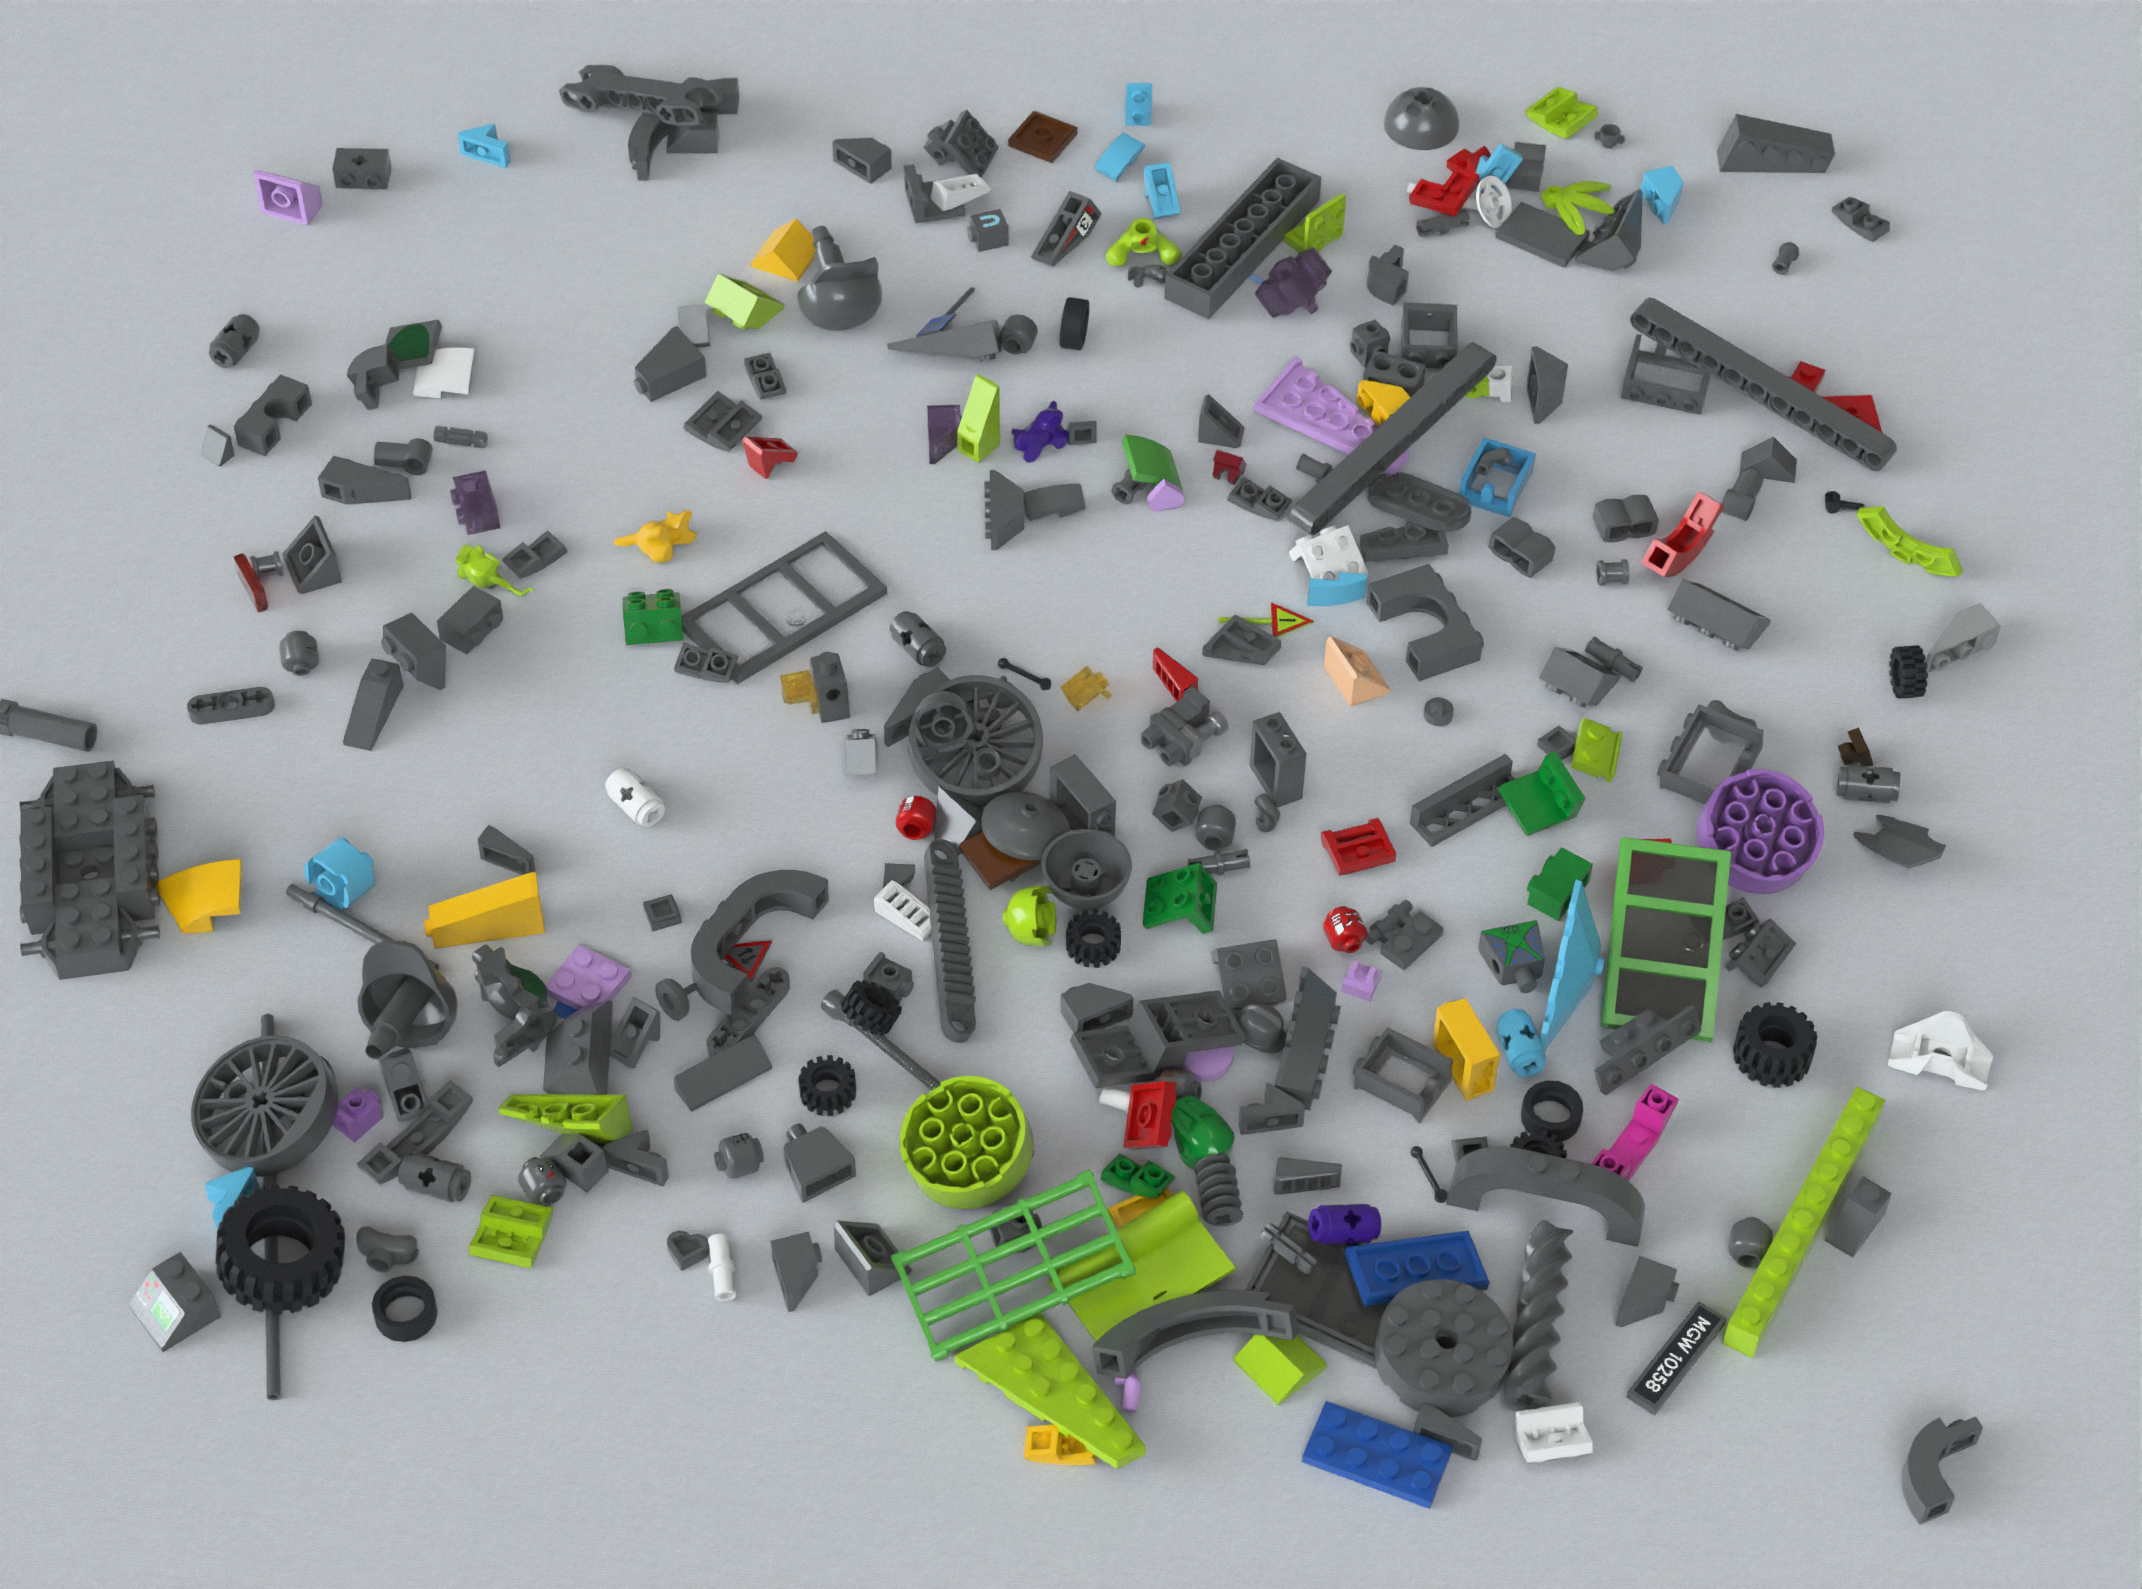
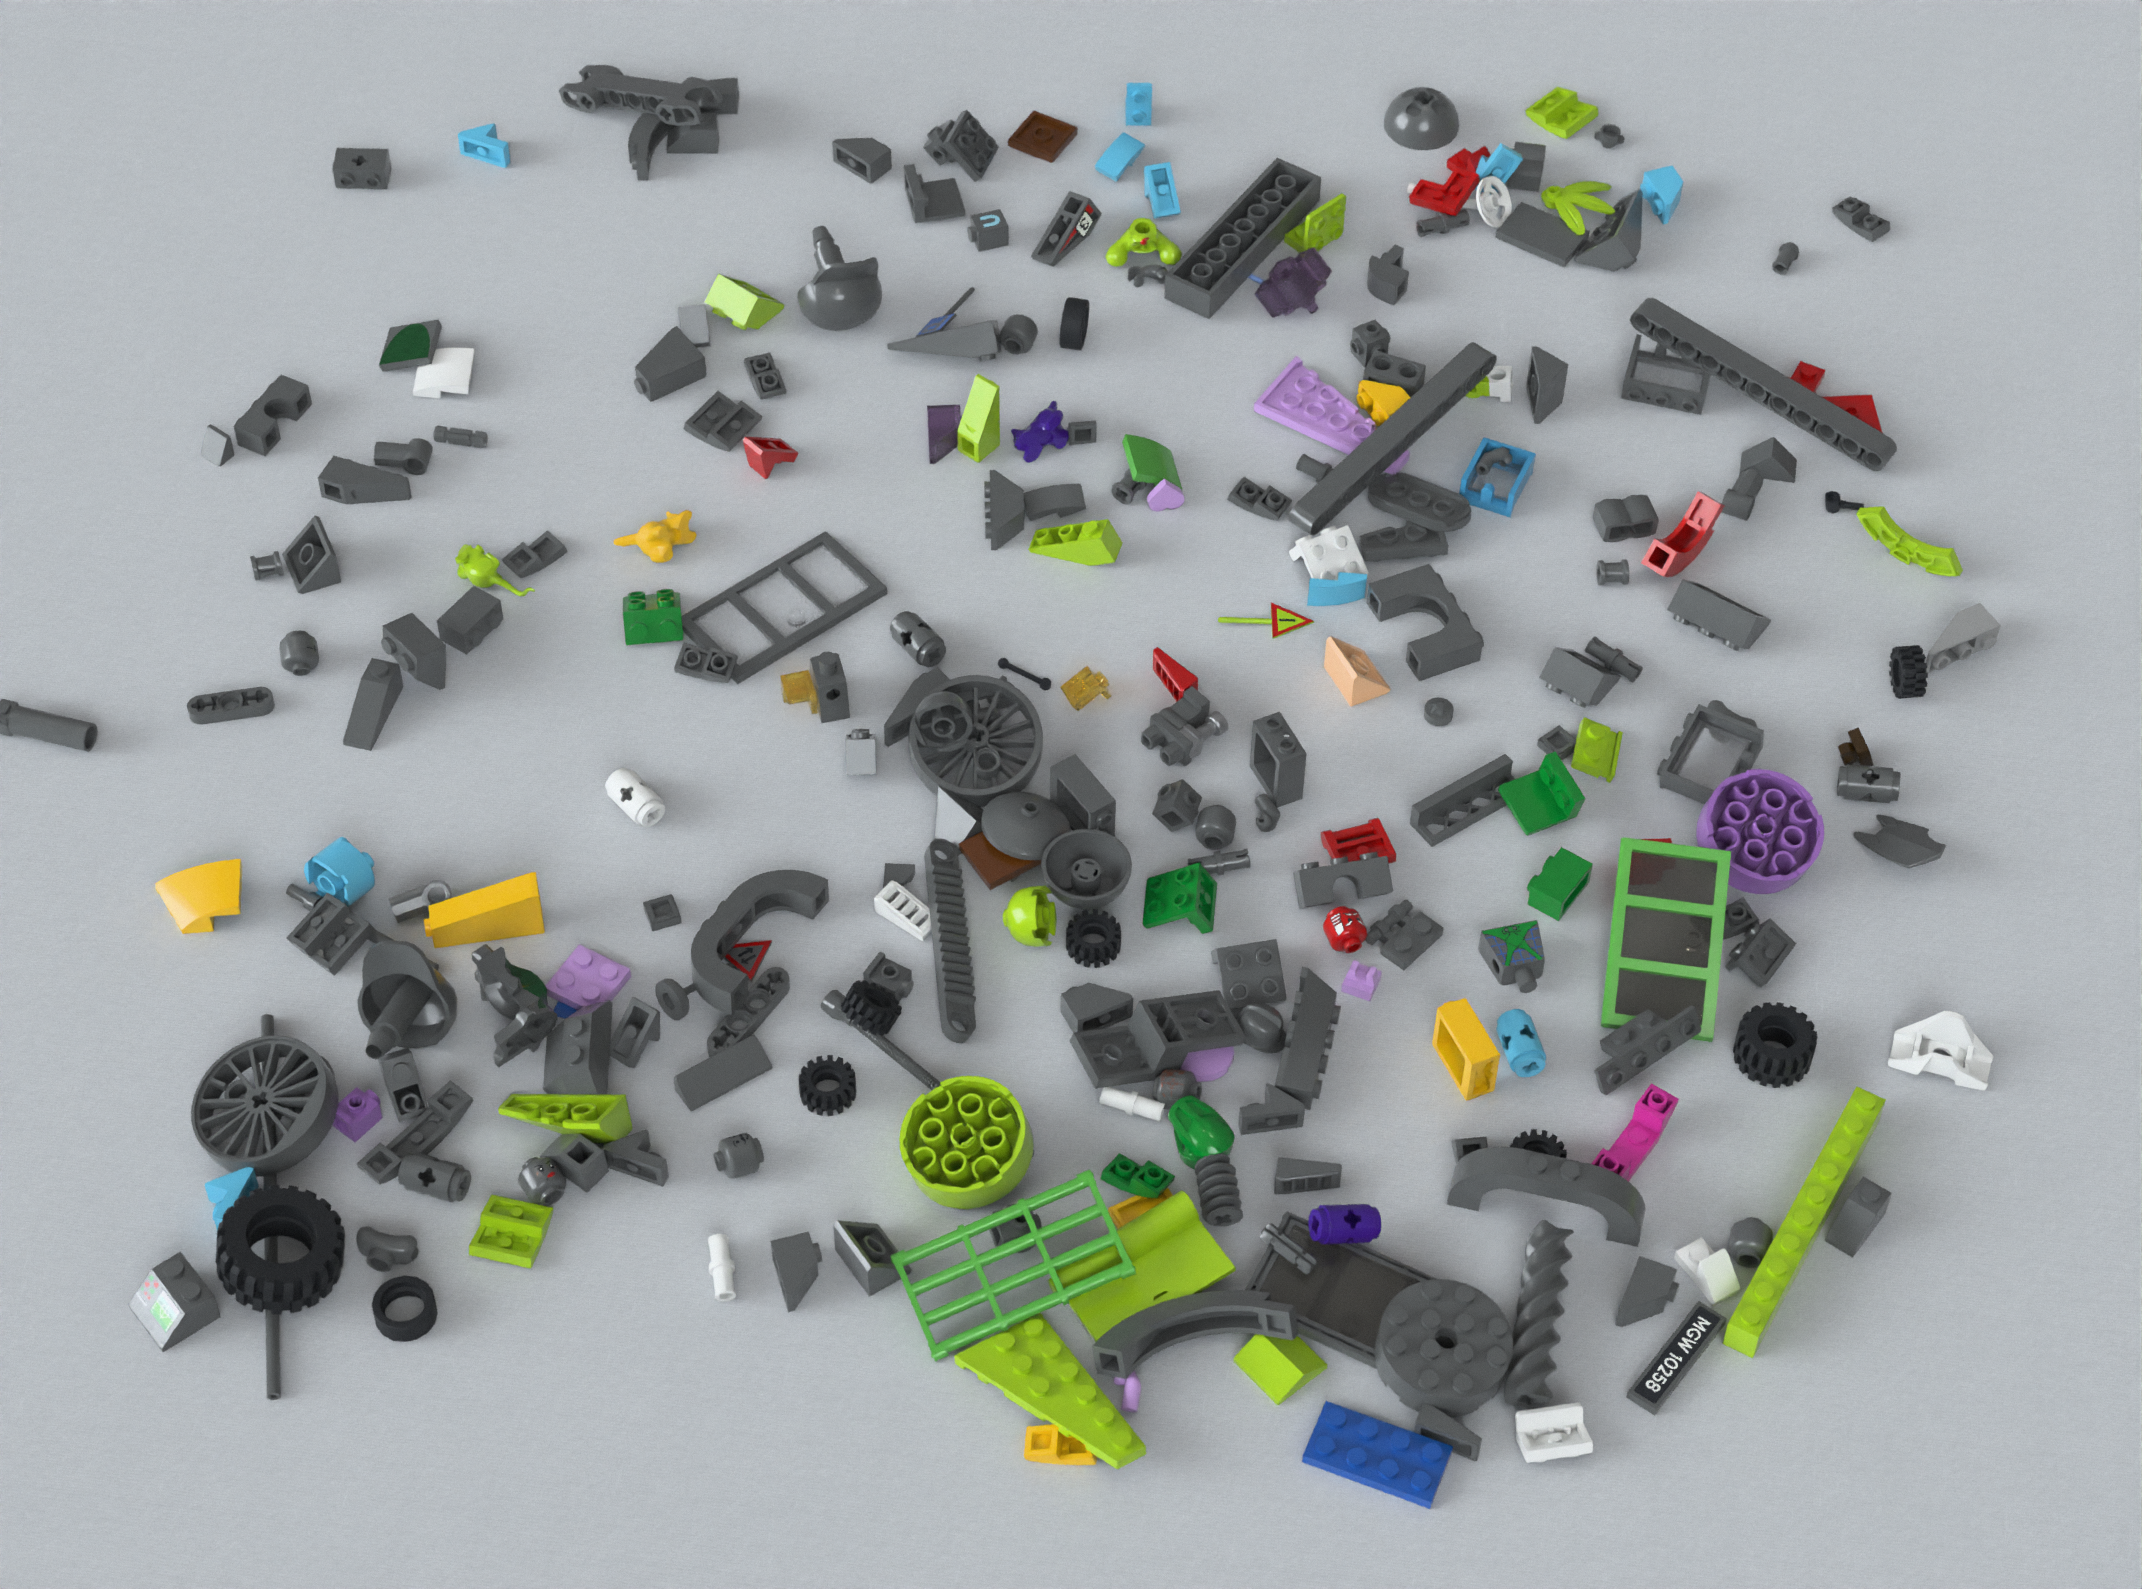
(78, 826): dark grey piece -> none
(234, 341): dark grey piece -> none
(251, 582): clear red tile -> none
(287, 197): lavender slope -> none
(330, 934): none -> dark grey slope
(370, 370): dark grey brick -> none
(416, 901): none -> dark grey piece
(475, 502): clear purple brick -> none
(504, 852): dark grey slope -> none
(687, 1248): dark grey tile -> none
(786, 251): yellow slope -> none
(816, 1161): dark grey torso -> none
(915, 817): red head -> none
(957, 191): white slope -> none
(1081, 543): none -> lime slope
(1150, 1115): red plate -> none
(1218, 425): dark grey slope -> none
(1228, 462): dark red tile -> none
(1242, 643): dark grey wing -> none
(1316, 883): none -> dark grey arch
(1391, 1266): blue tile -> none
(1403, 1073): dark grey window -> none
(1440, 1194): black hinge -> none
(1442, 319): dark grey window -> none
(1522, 547): dark grey brick -> none
(1556, 1092): black tyre -> none
(1575, 966): medium azure slope -> none
(1709, 1270): none -> white slope
(1773, 148): dark grey wedge -> none
(1922, 1481): dark grey arch -> none

